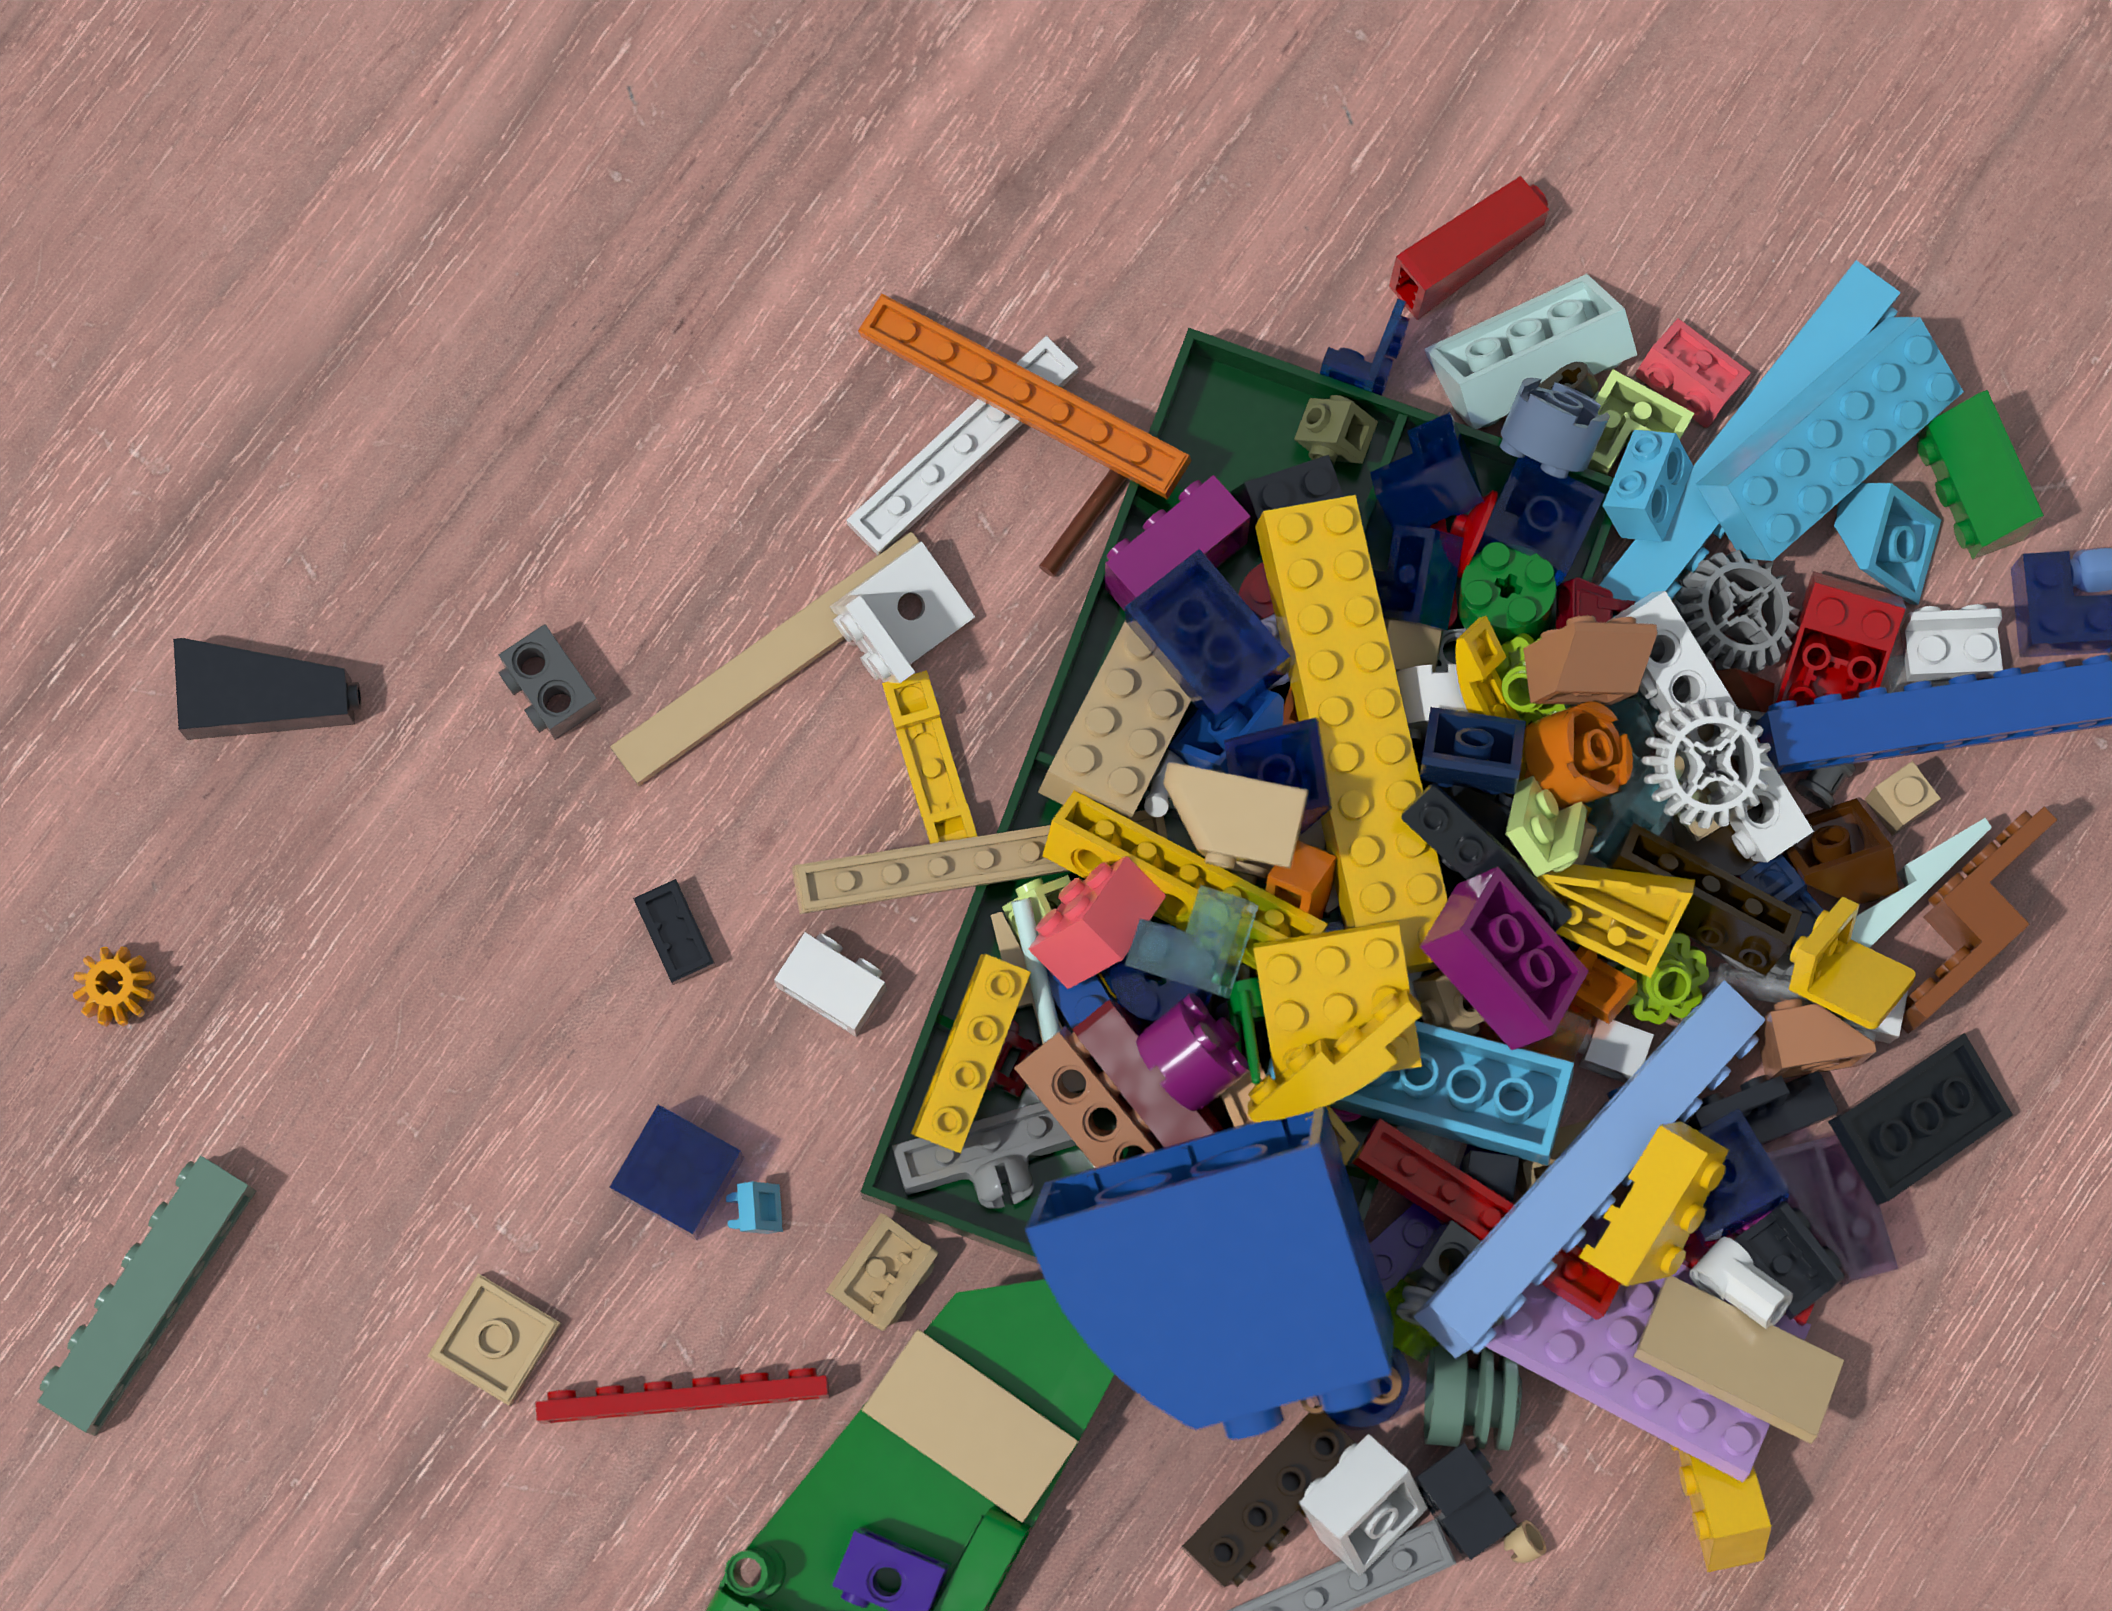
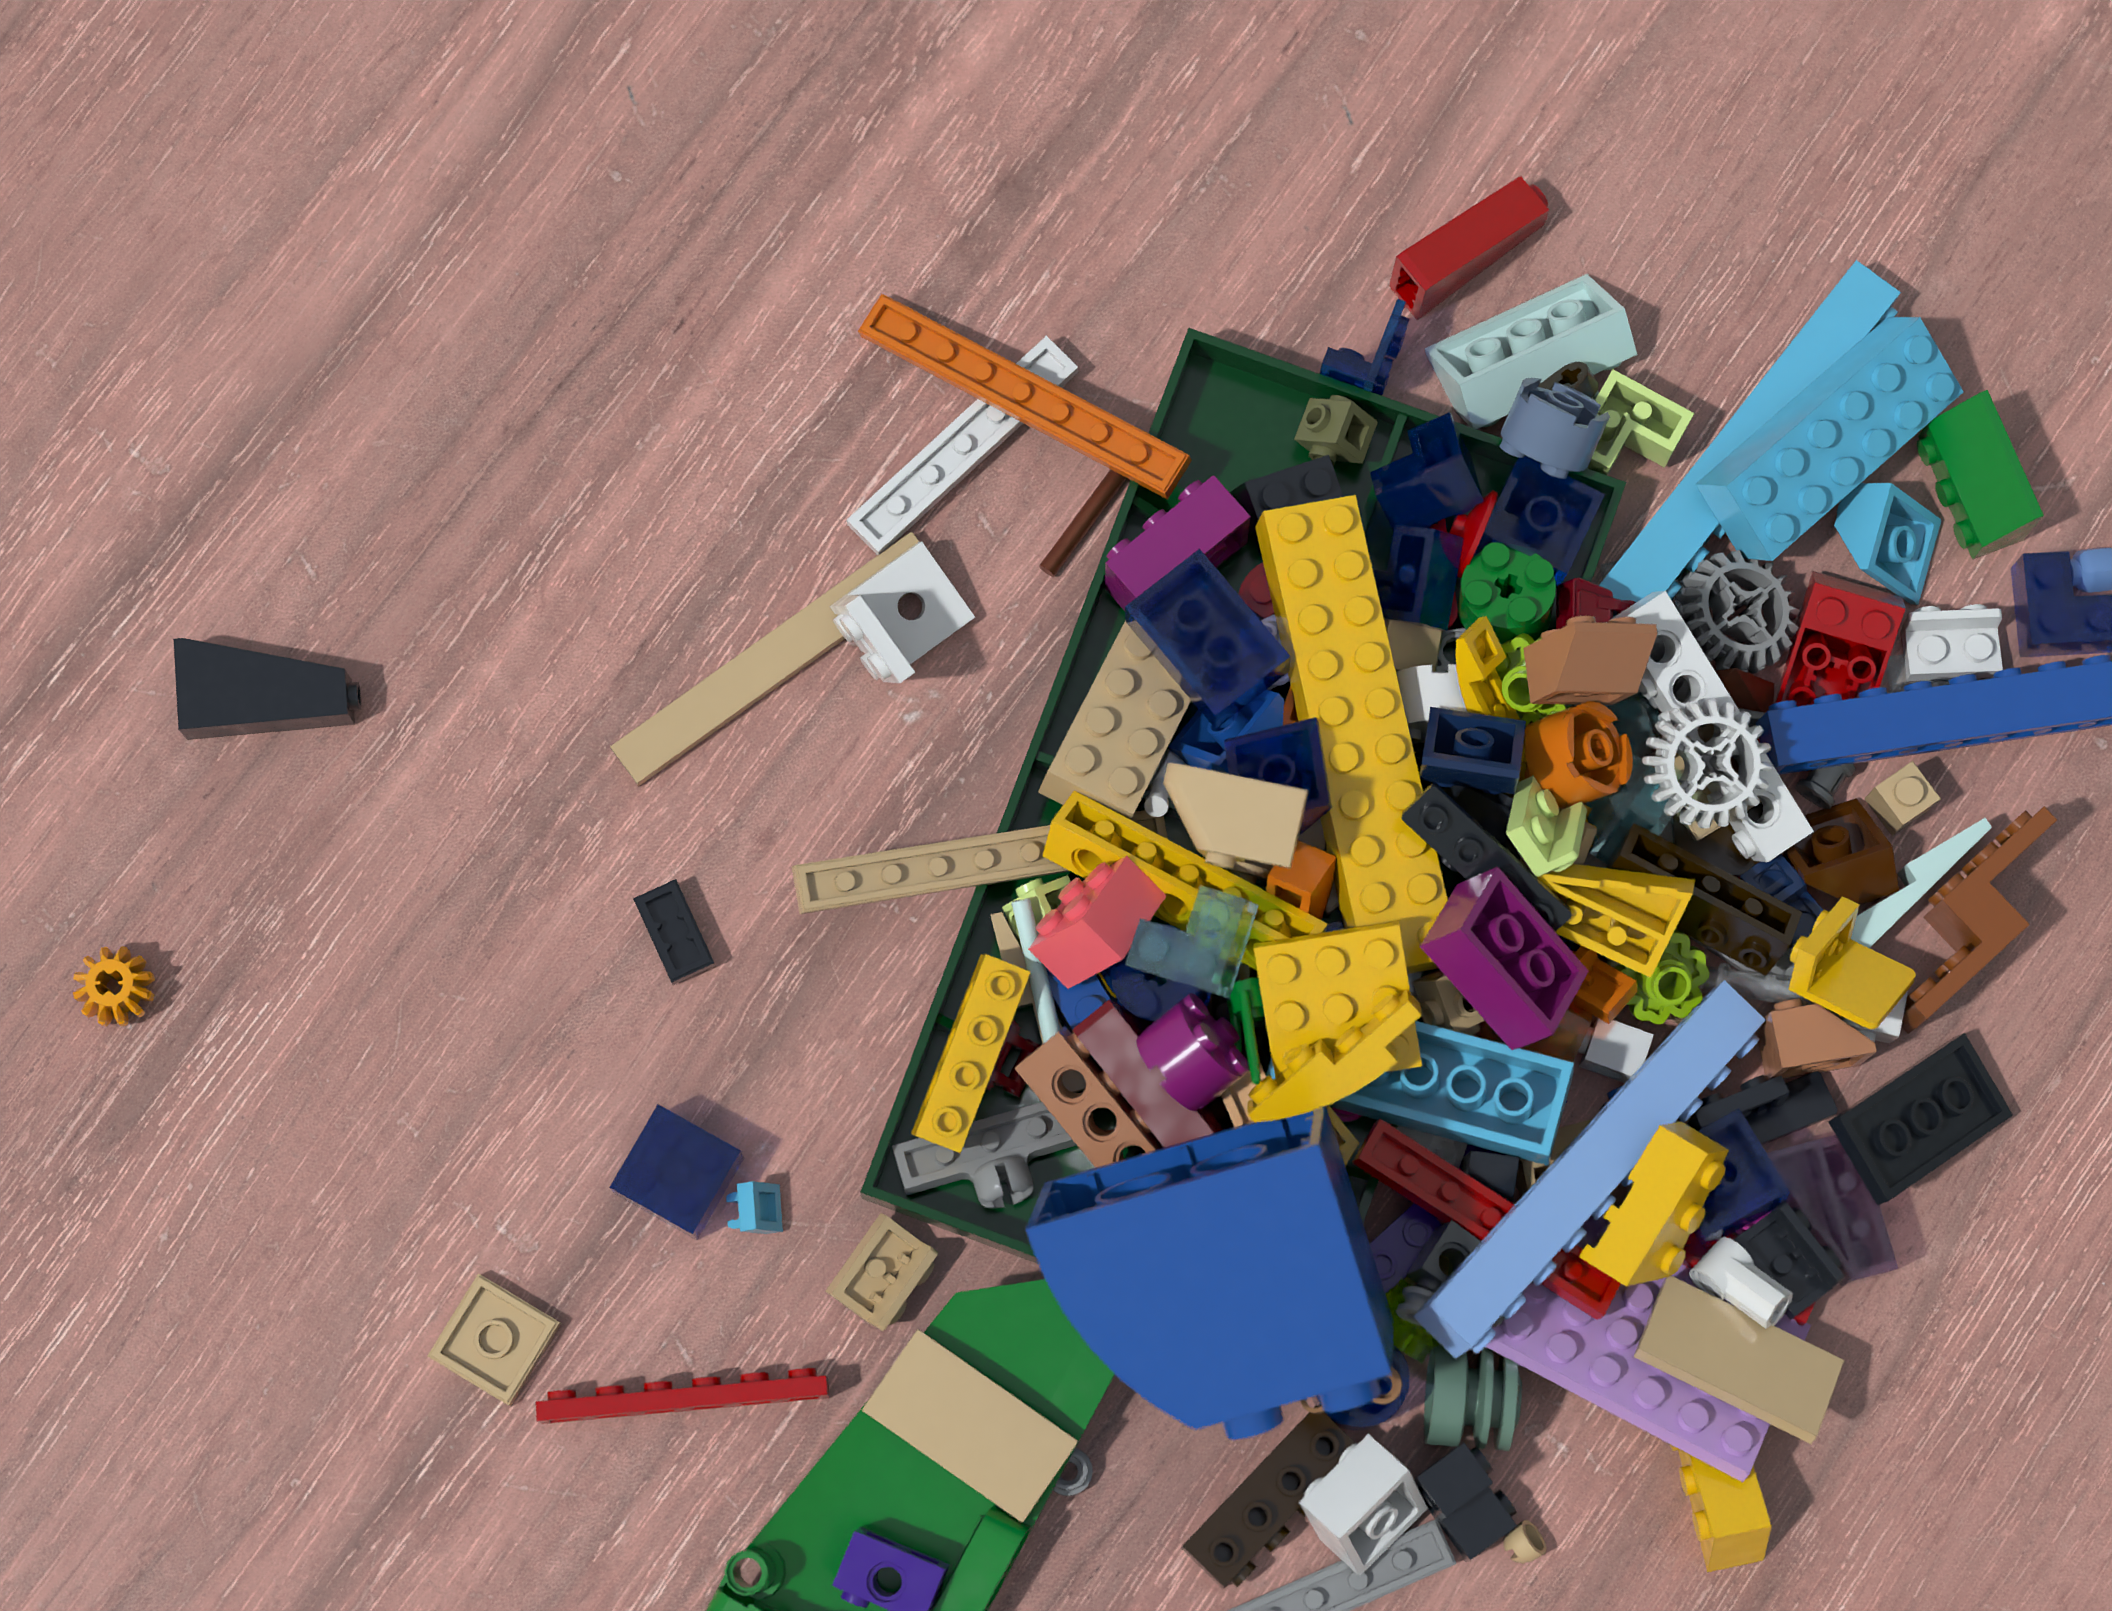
(145, 1296): sand green brick -> none
(556, 678): dark grey brick -> none
(831, 983): white brick -> none
(928, 759): yellow slope -> none
(1083, 1478): none -> light grey plate
(1648, 485): medium azure brick -> none
(1692, 372): coral bracket -> none

